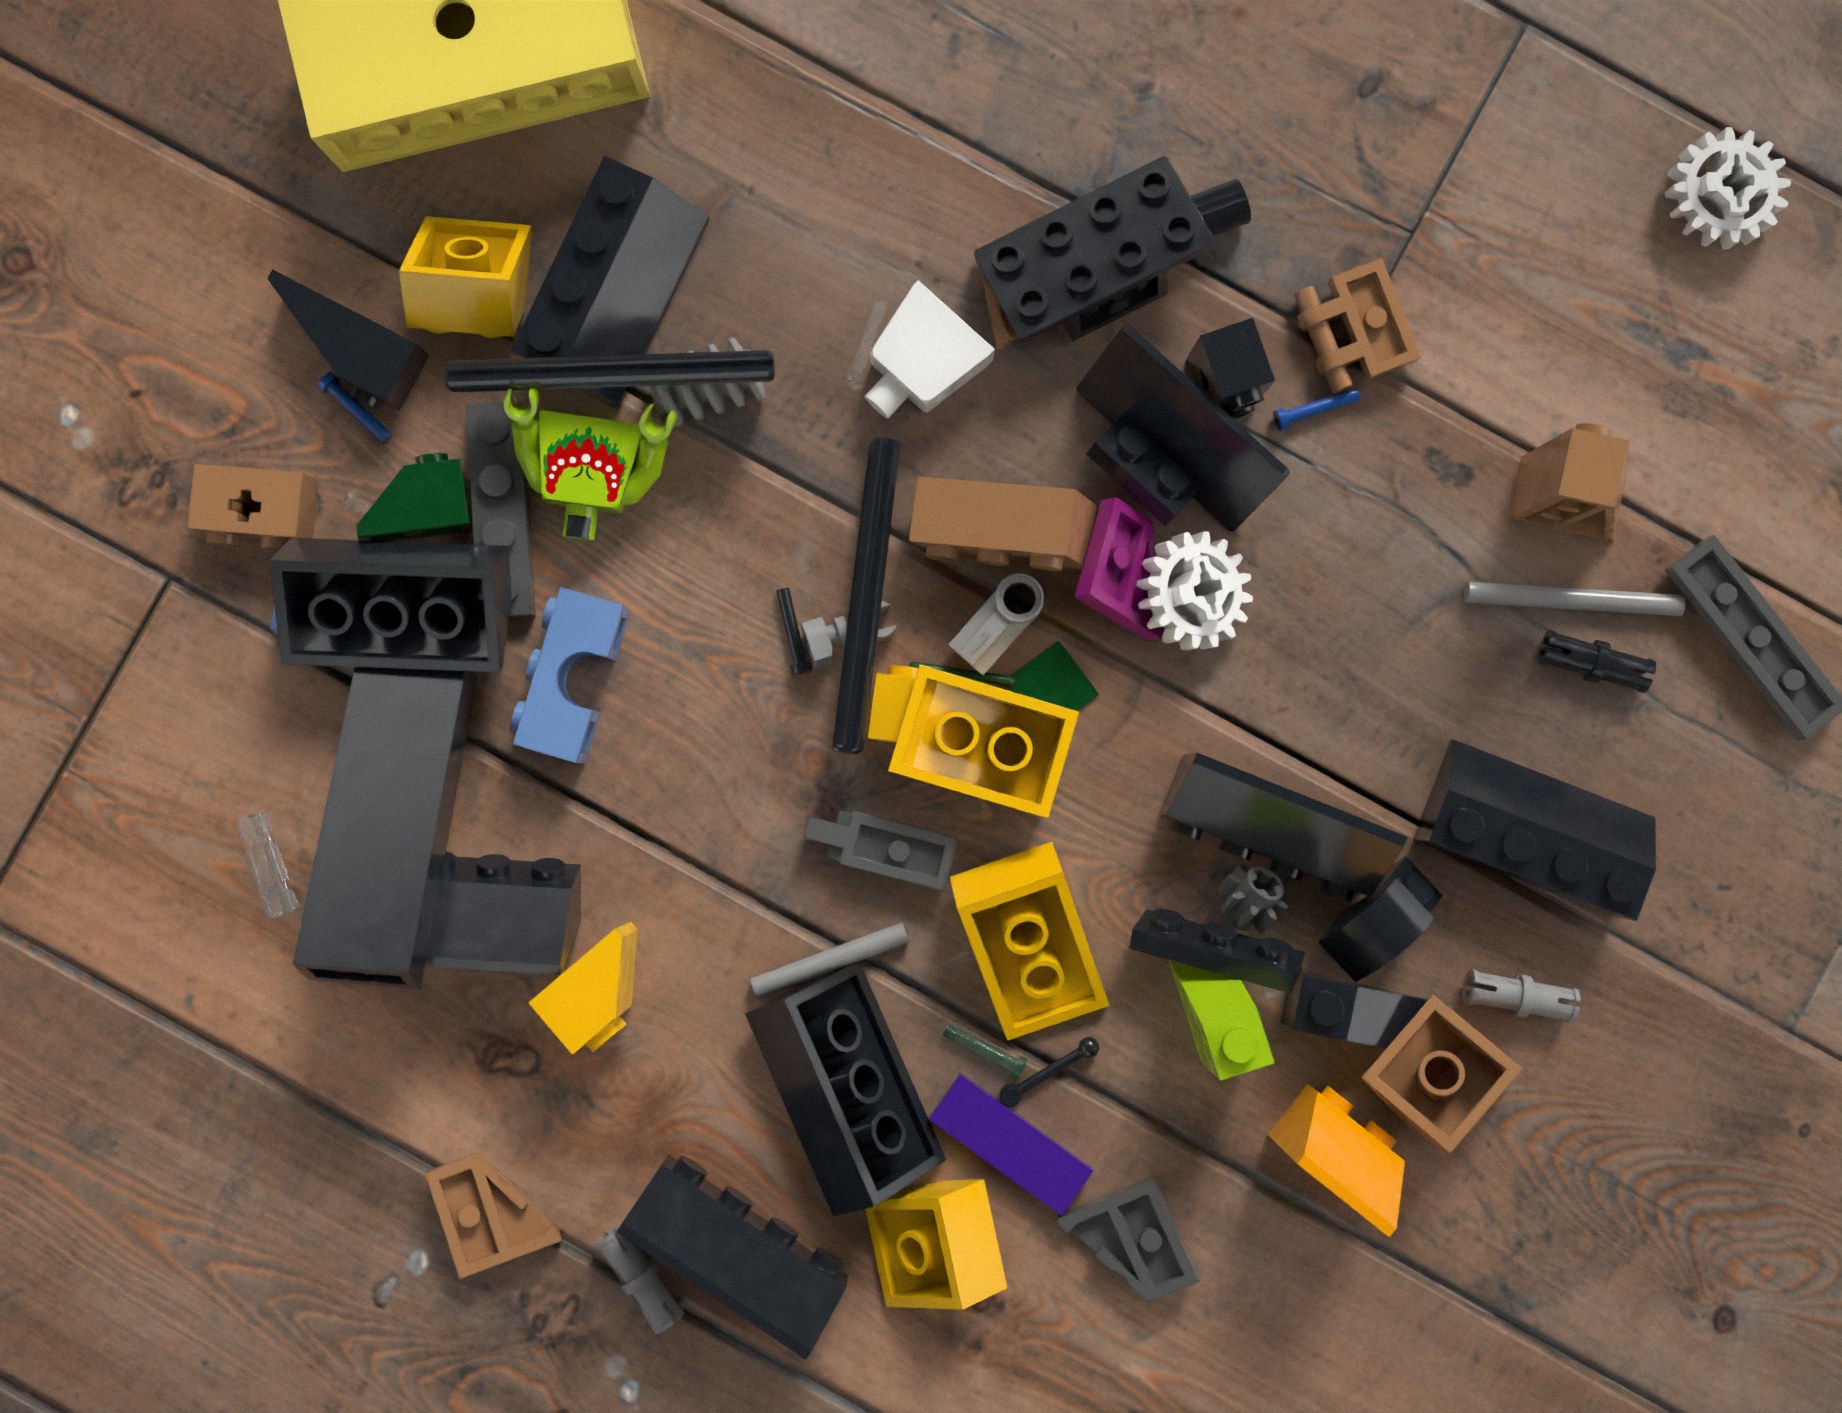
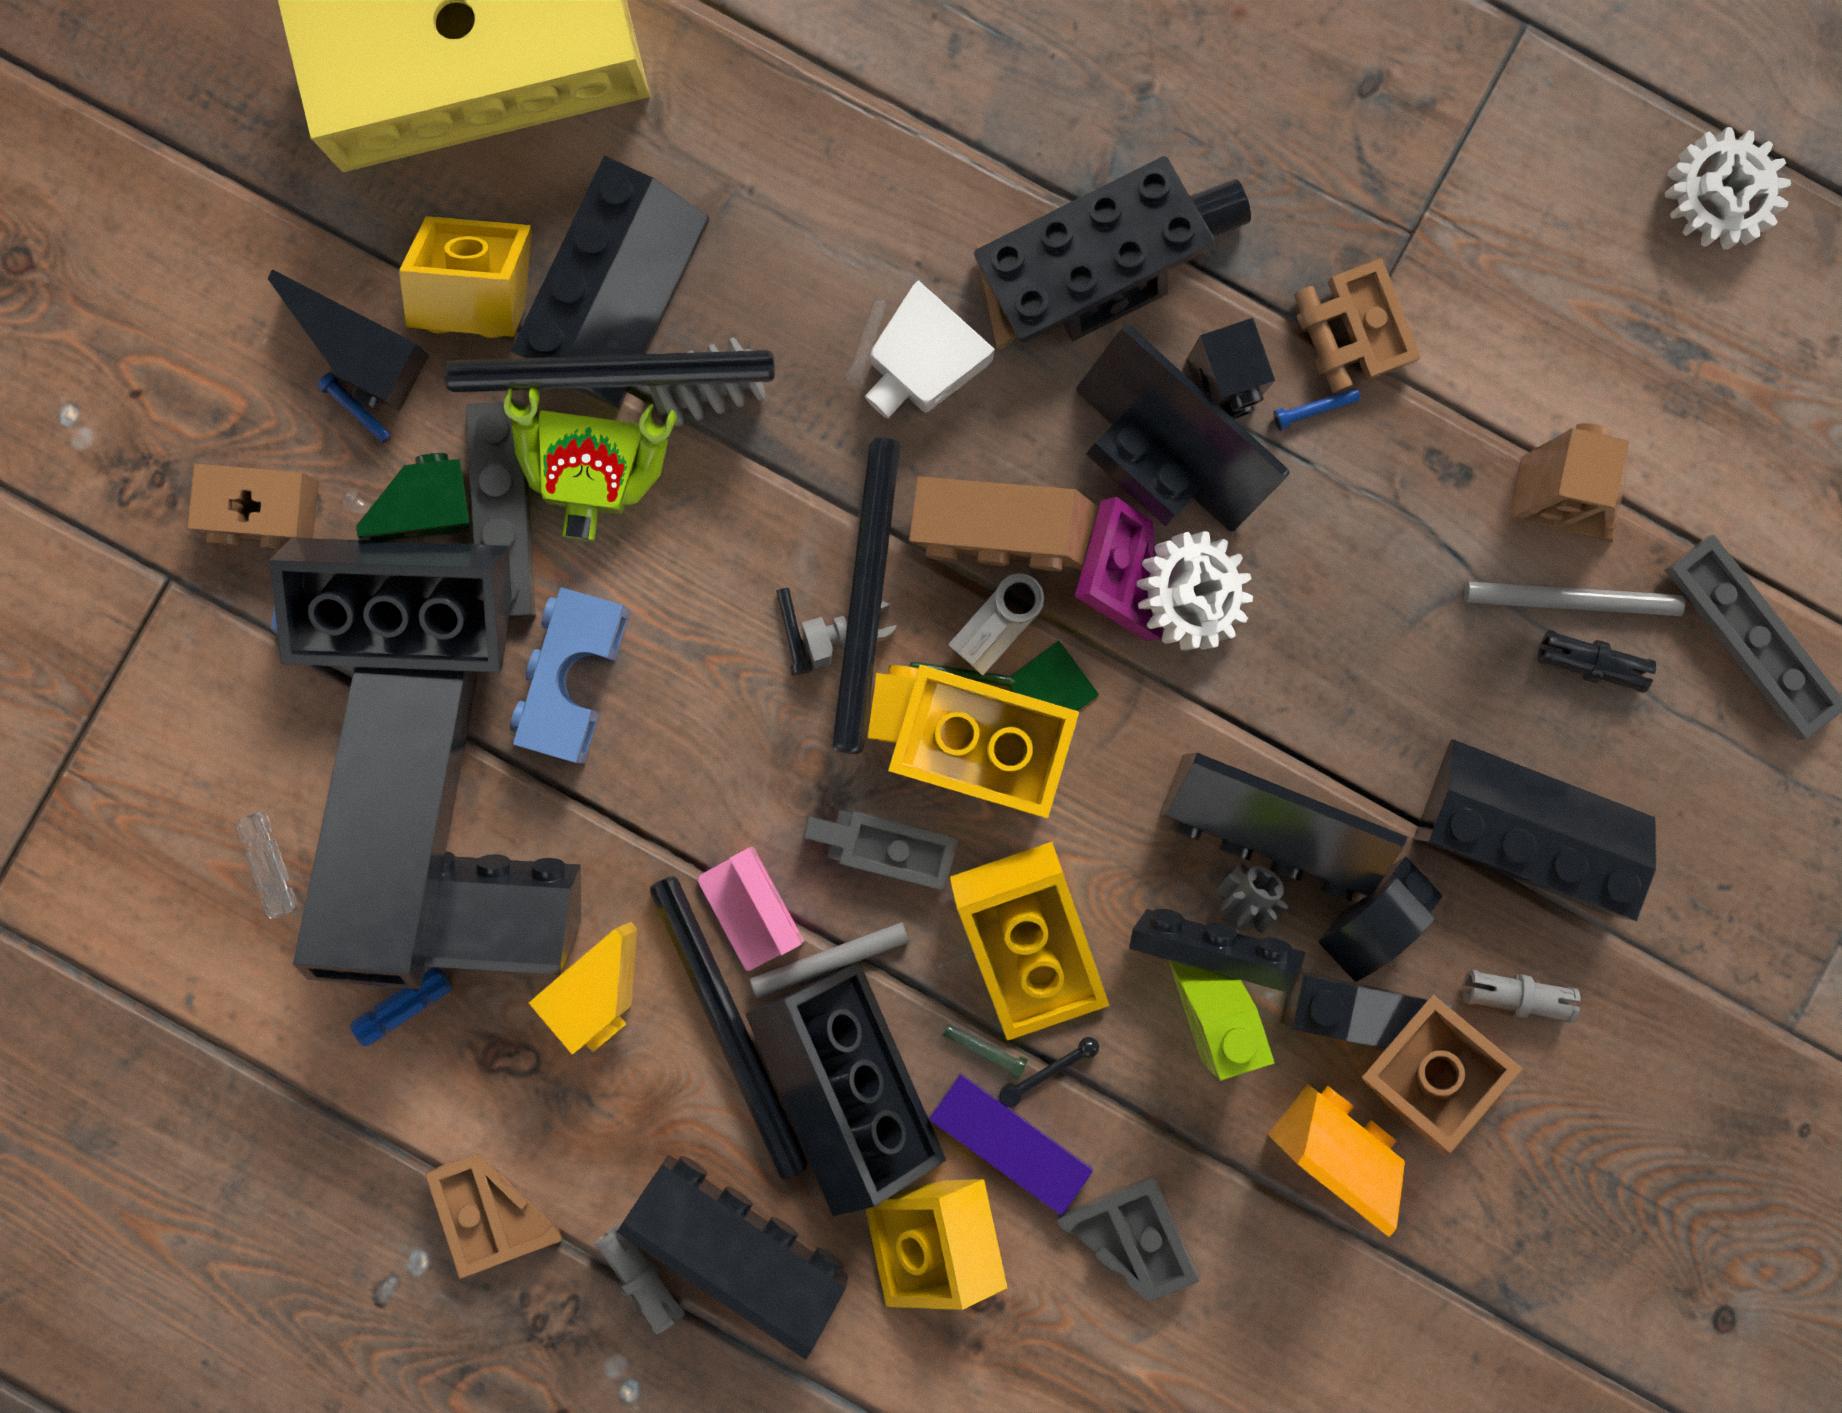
(400, 1007): none -> blue axle
(728, 1027): none -> black axle
(750, 909): none -> bright pink panel

